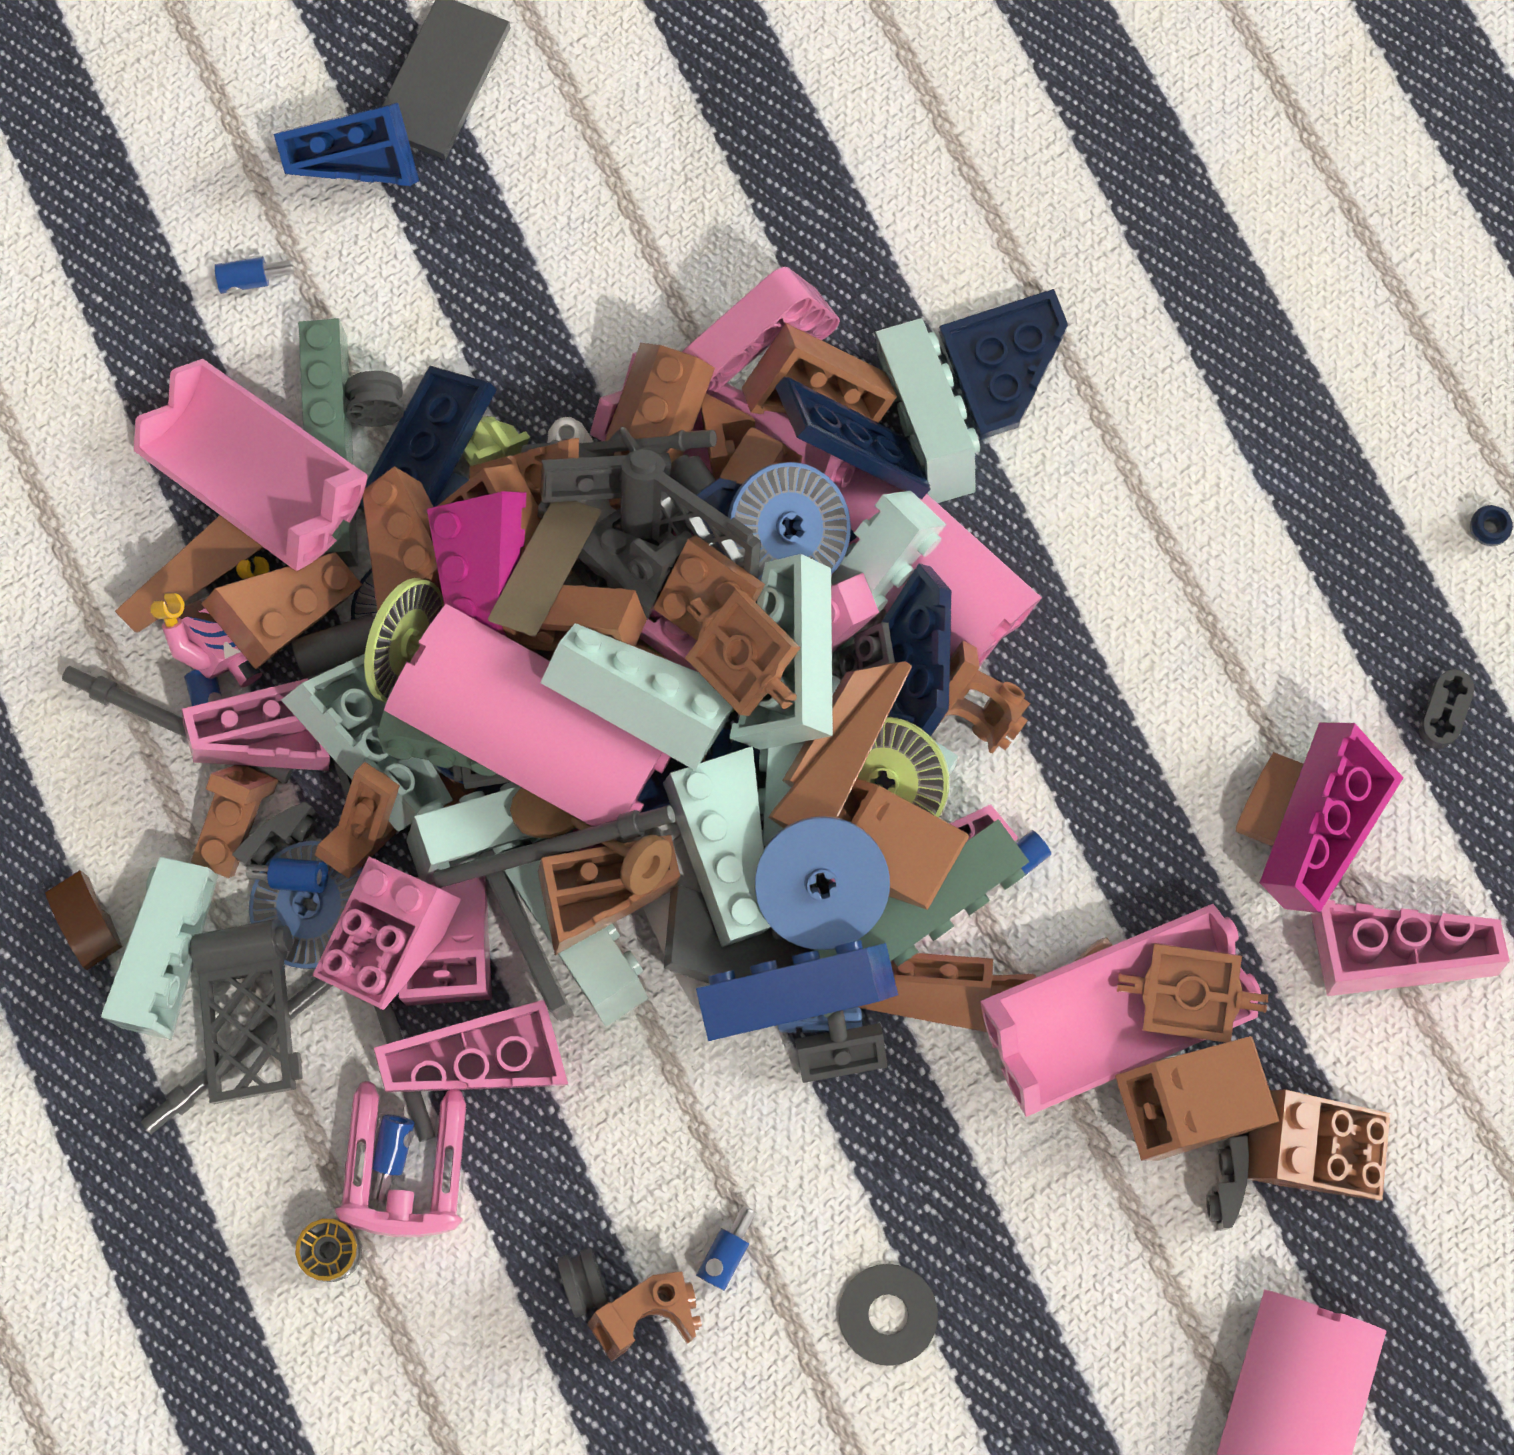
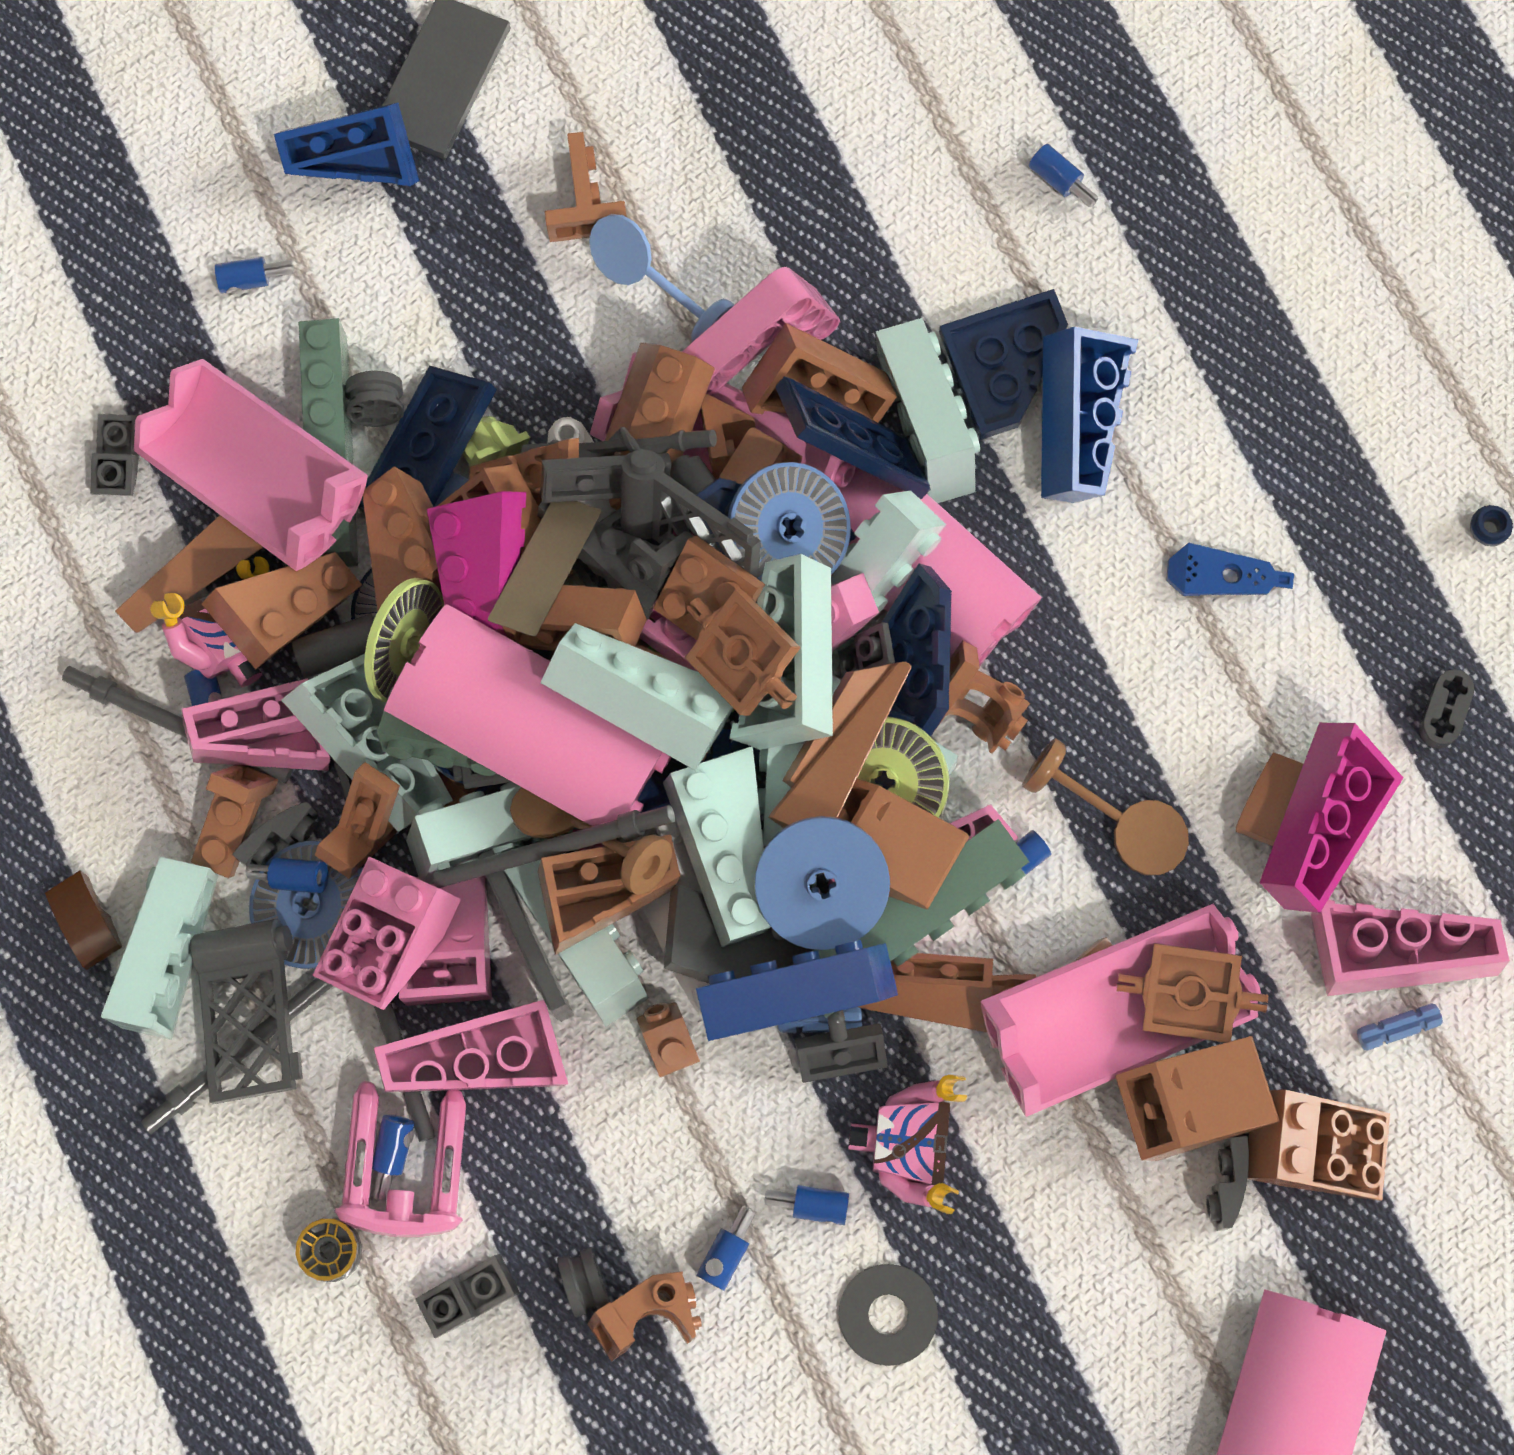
(115, 462): none -> dark grey slope
(467, 1296): none -> dark grey slope
(579, 220): none -> nougat bracket
(625, 258): none -> light blue piece
(667, 1038): none -> nougat bracket
(812, 1204): none -> blue piece
(912, 1142): none -> torso
(1061, 174): none -> blue piece
(1080, 410): none -> blue wedge
(1147, 834): none -> medium nougat piece
(1209, 573): none -> blue piece
(1399, 1026): none -> medium blue axle

